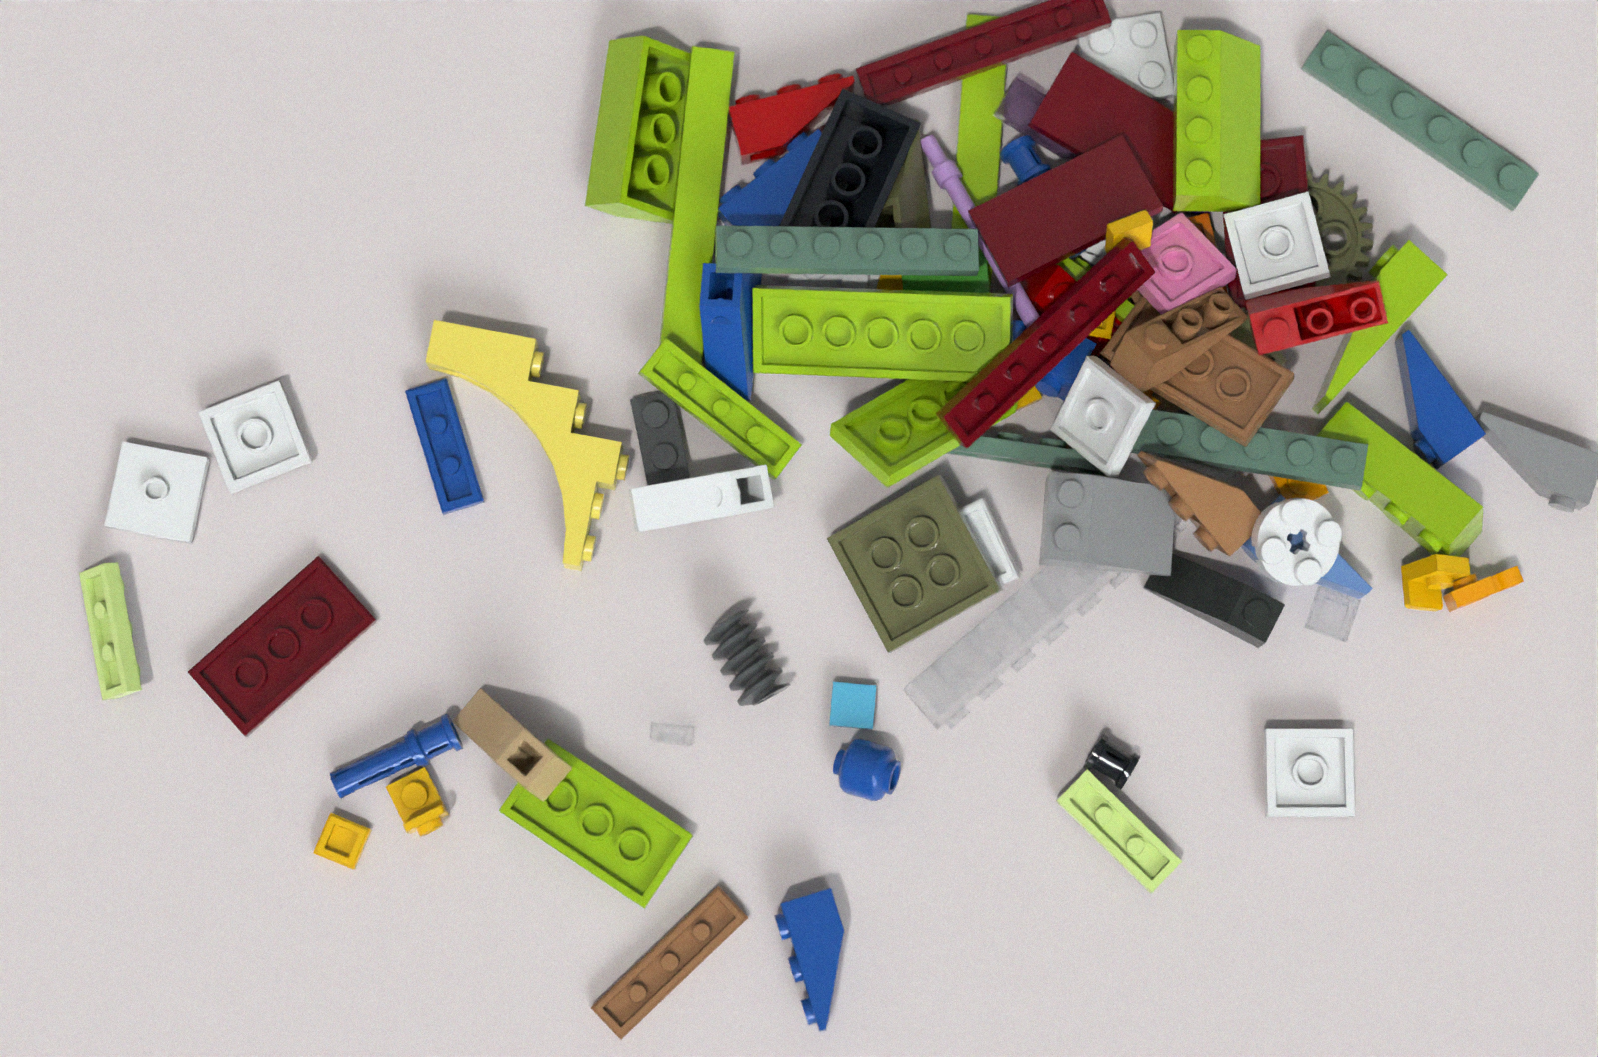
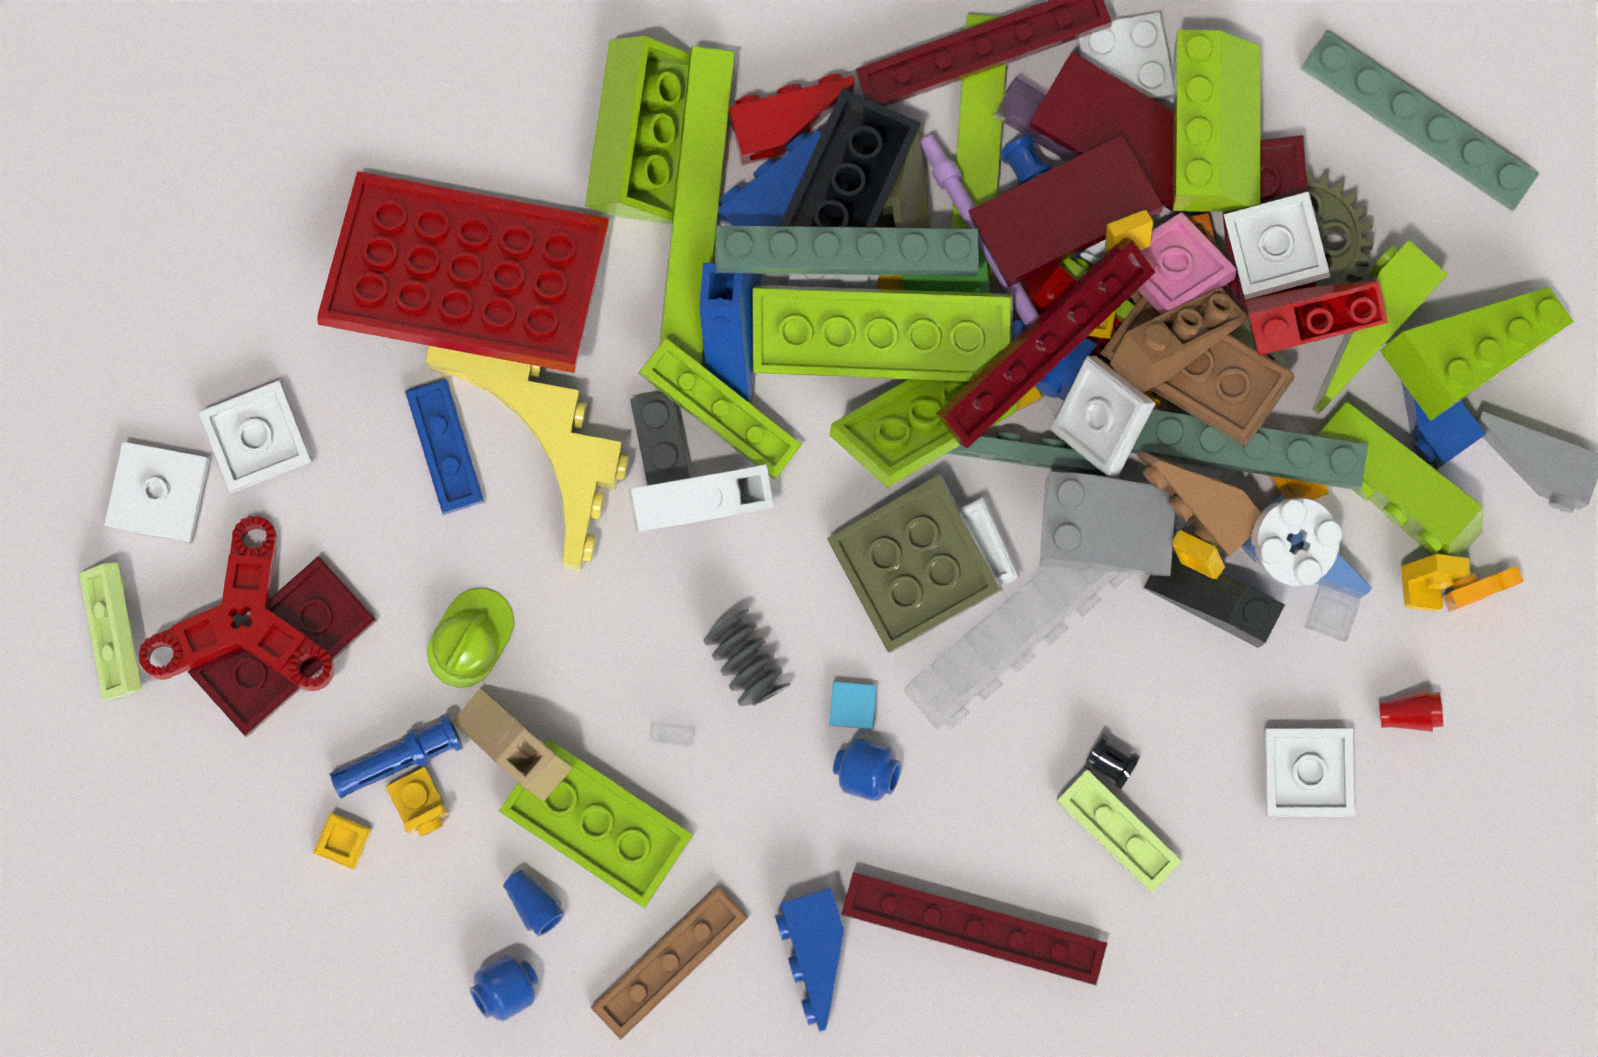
(214, 631): none -> red piece
(464, 272): none -> red plate
(470, 637): none -> lime piece
(504, 988): none -> blue head
(533, 903): none -> blue cone
(974, 928): none -> dark red plate
(1198, 555): none -> yellow tile
(1414, 712): none -> red cone
(1465, 351): none -> lime wedge

